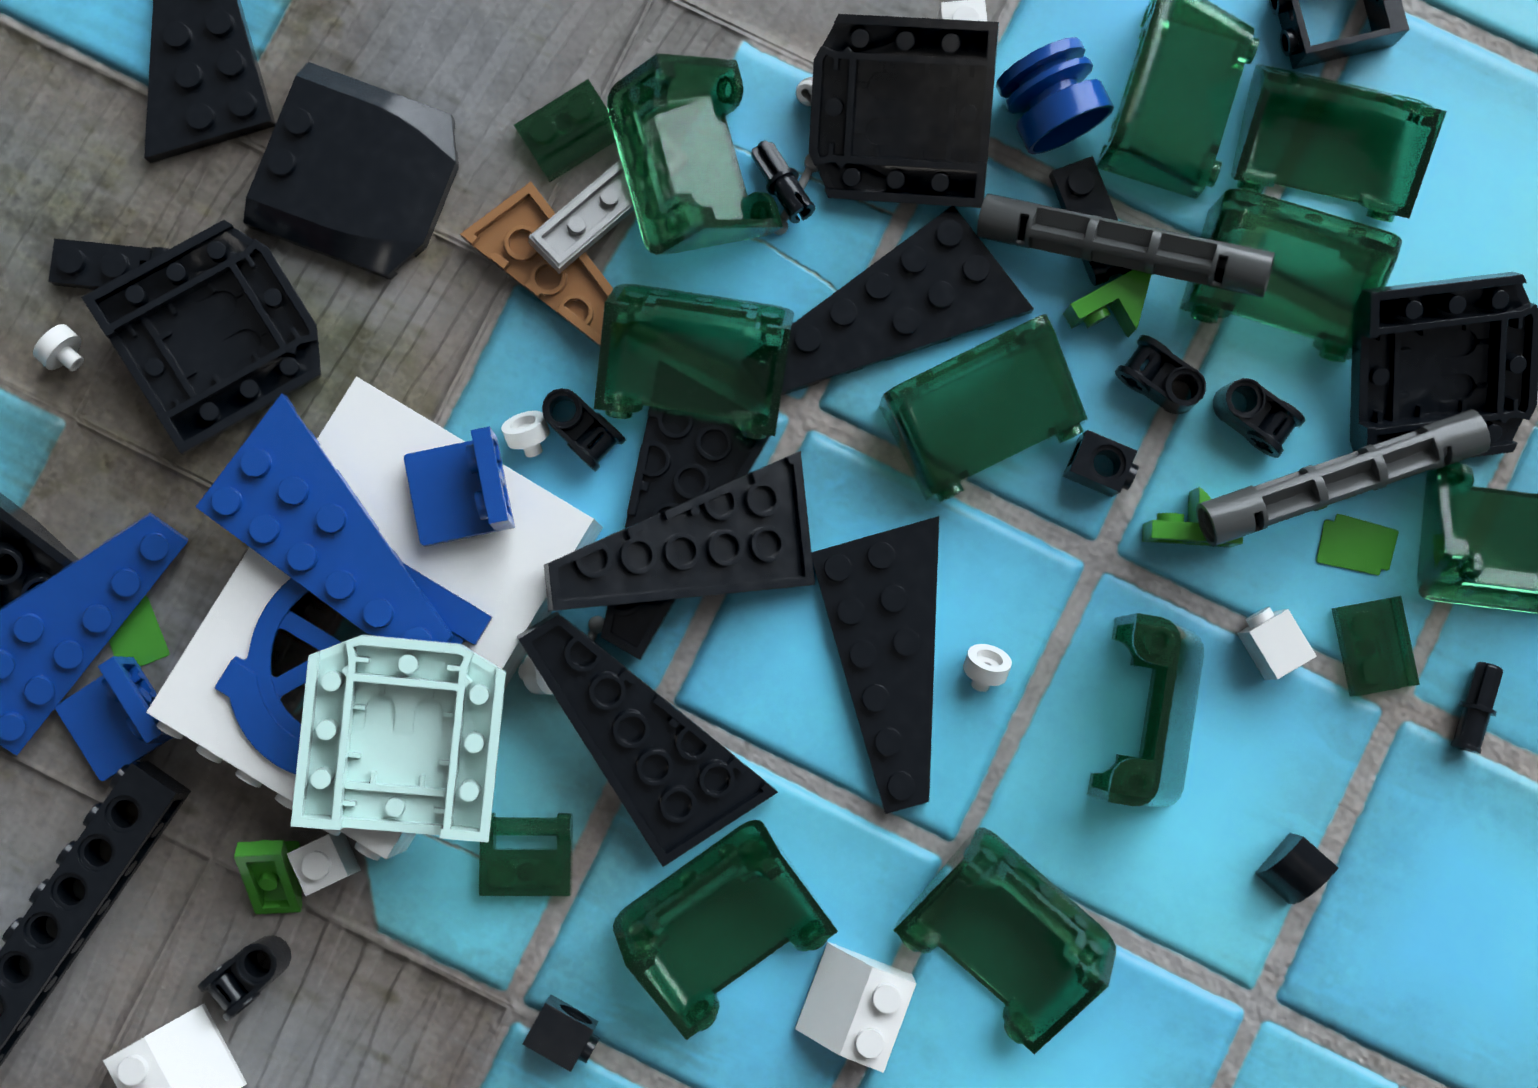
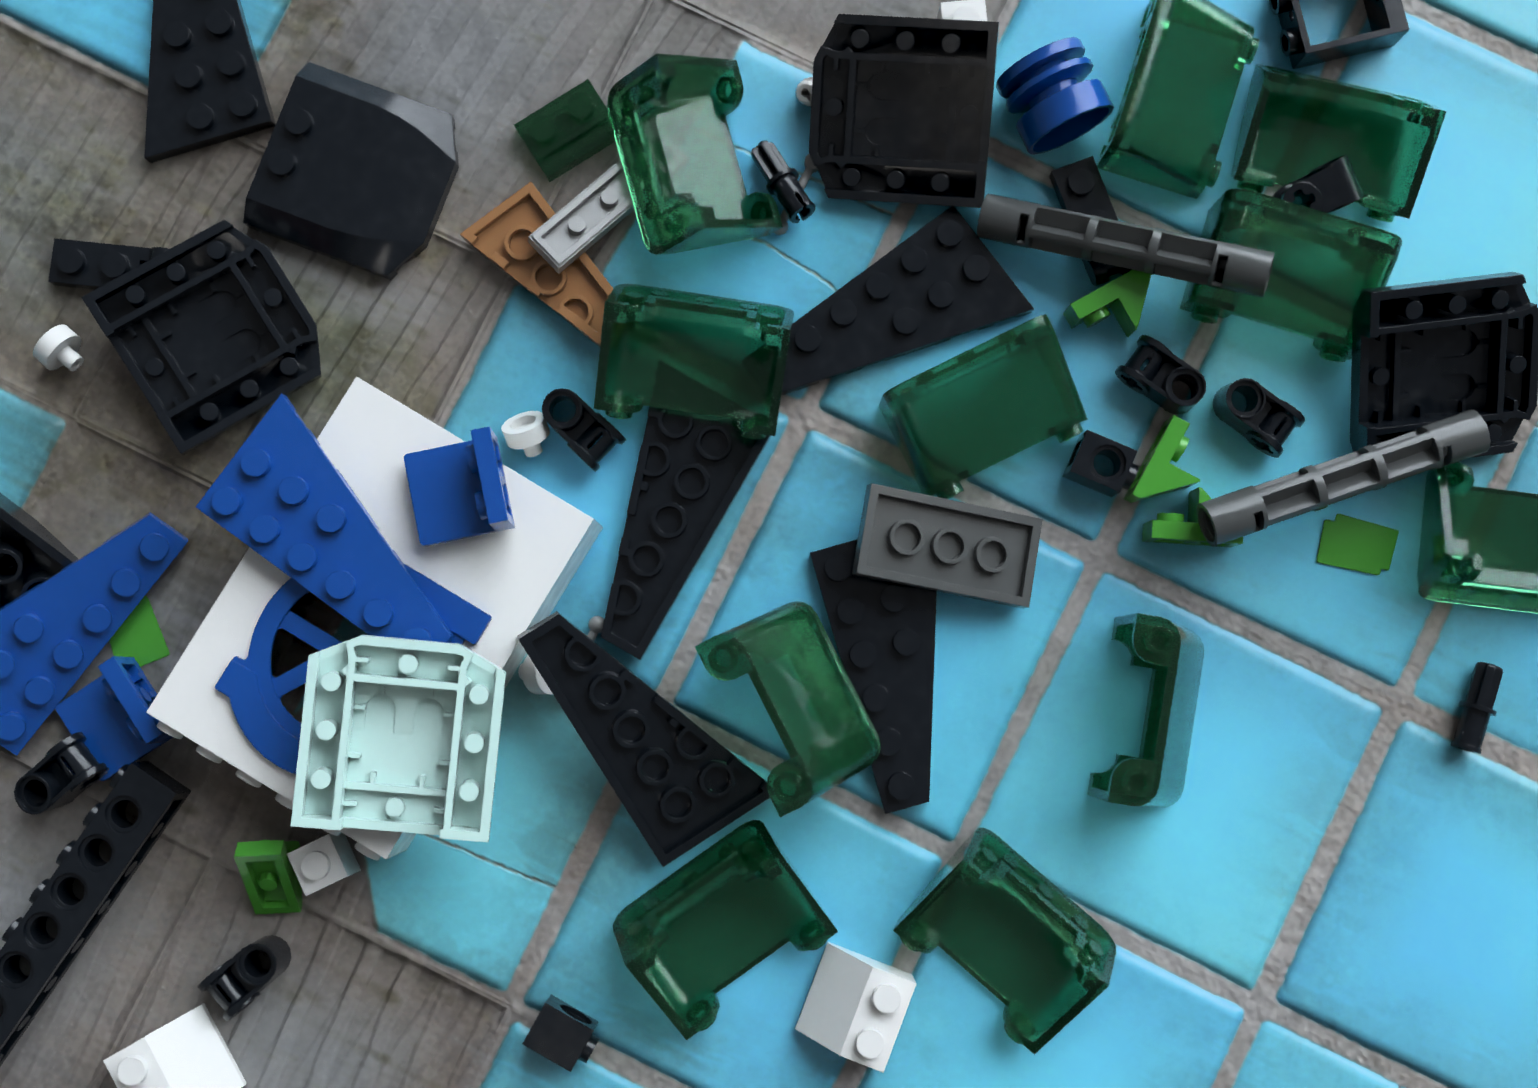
(59, 776): none -> black piece
(527, 869): clear green plate -> none
(718, 543): black wing -> none
(804, 696): none -> clear green windscreen
(947, 546): none -> dark grey plate
(986, 666): white tile -> none
(1156, 473): none -> bright green slope
(1275, 643): white brick -> none
(1296, 869): black brick -> none
(1325, 187): none -> black piece
(1375, 646): clear green plate -> none

